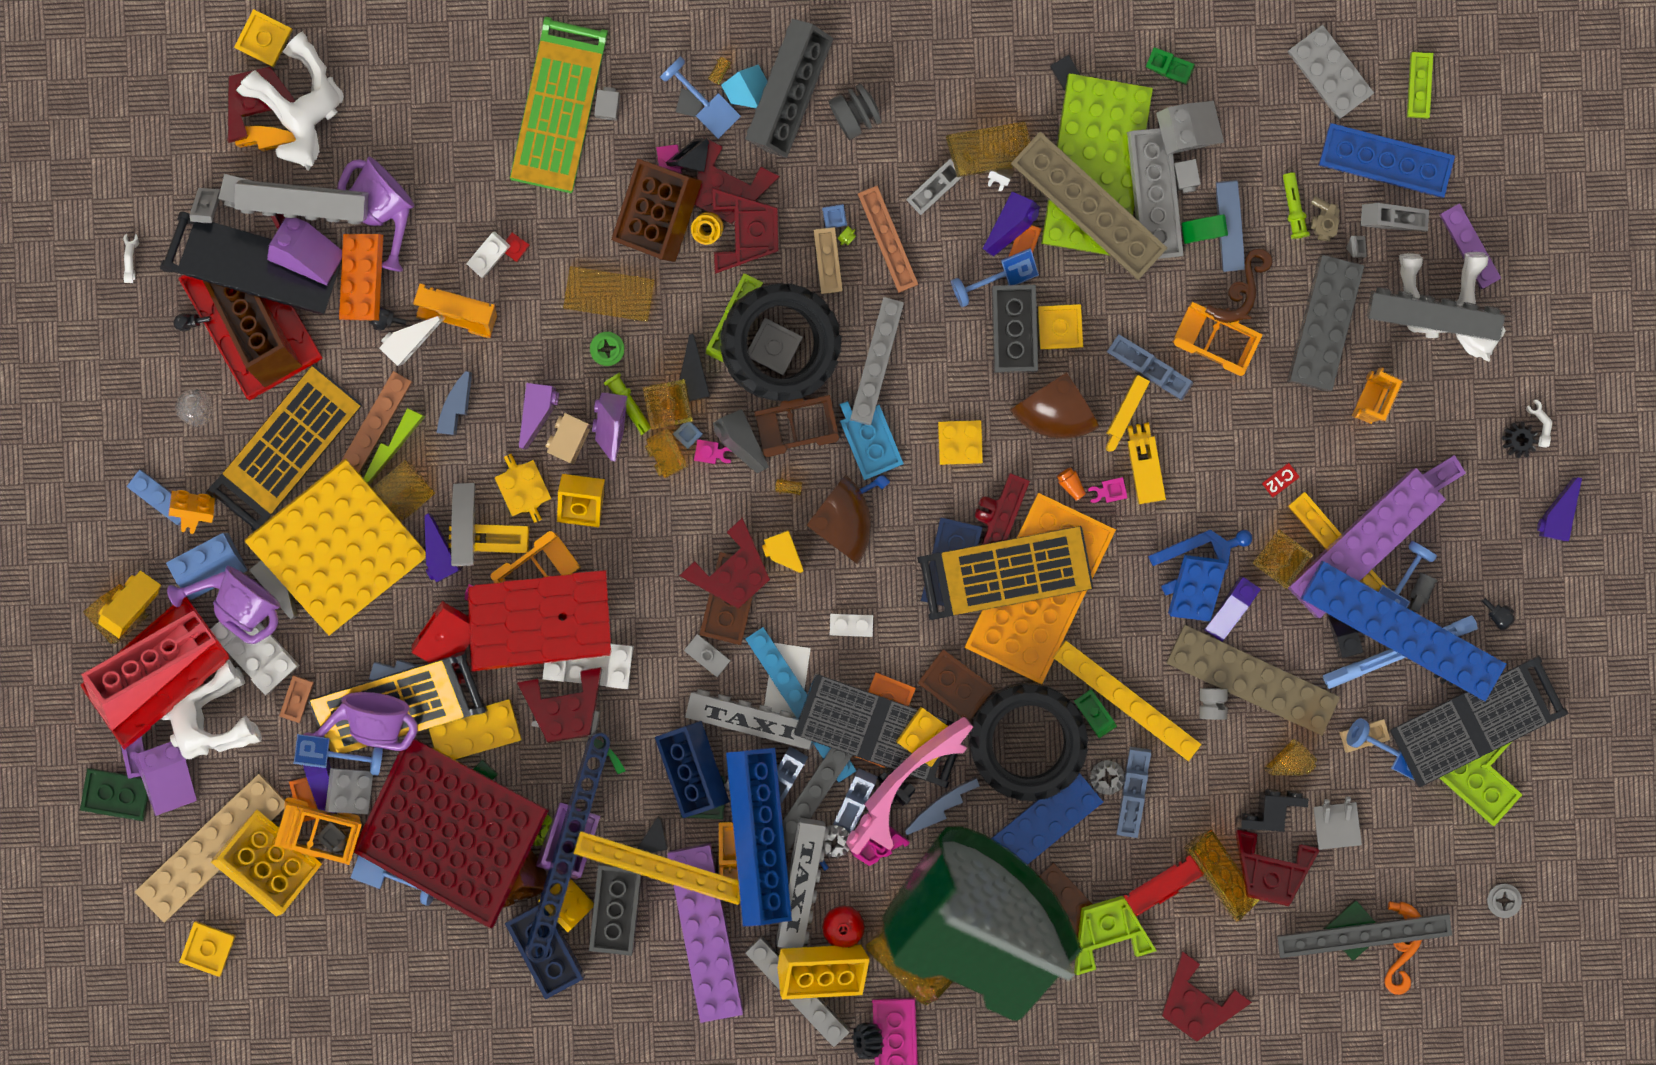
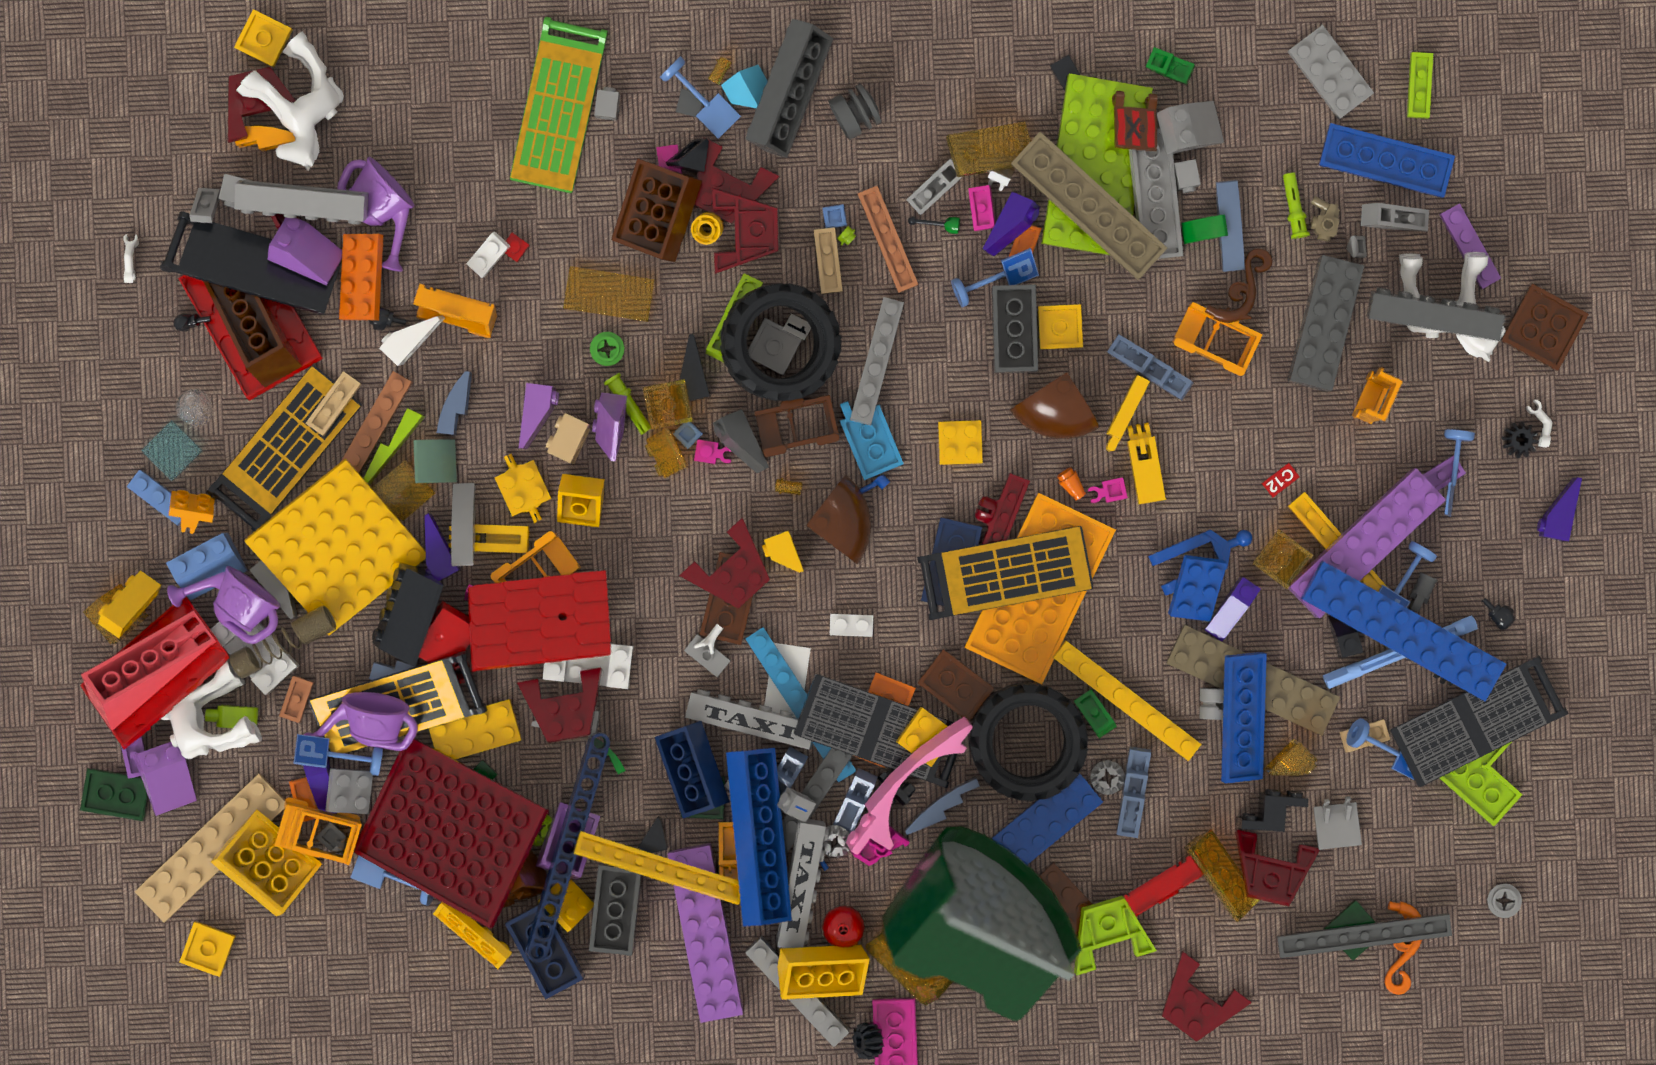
(172, 450): none -> clear light blue tile
(228, 716): none -> lime piece
(308, 629): none -> dark tan piece
(333, 403): none -> tan plate
(407, 613): none -> black slope
(435, 461): none -> sand green slope
(472, 933): none -> yellow plate
(710, 639): none -> white bar
(796, 804): none -> light grey brick
(797, 327): none -> white sticker
(951, 224): none -> hinge
(982, 208): none -> dark pink plate
(1135, 126): none -> reddish brown flag
(1243, 717): none -> blue plate
(1459, 436): none -> medium blue piece
(1544, 327): none -> reddish brown plate

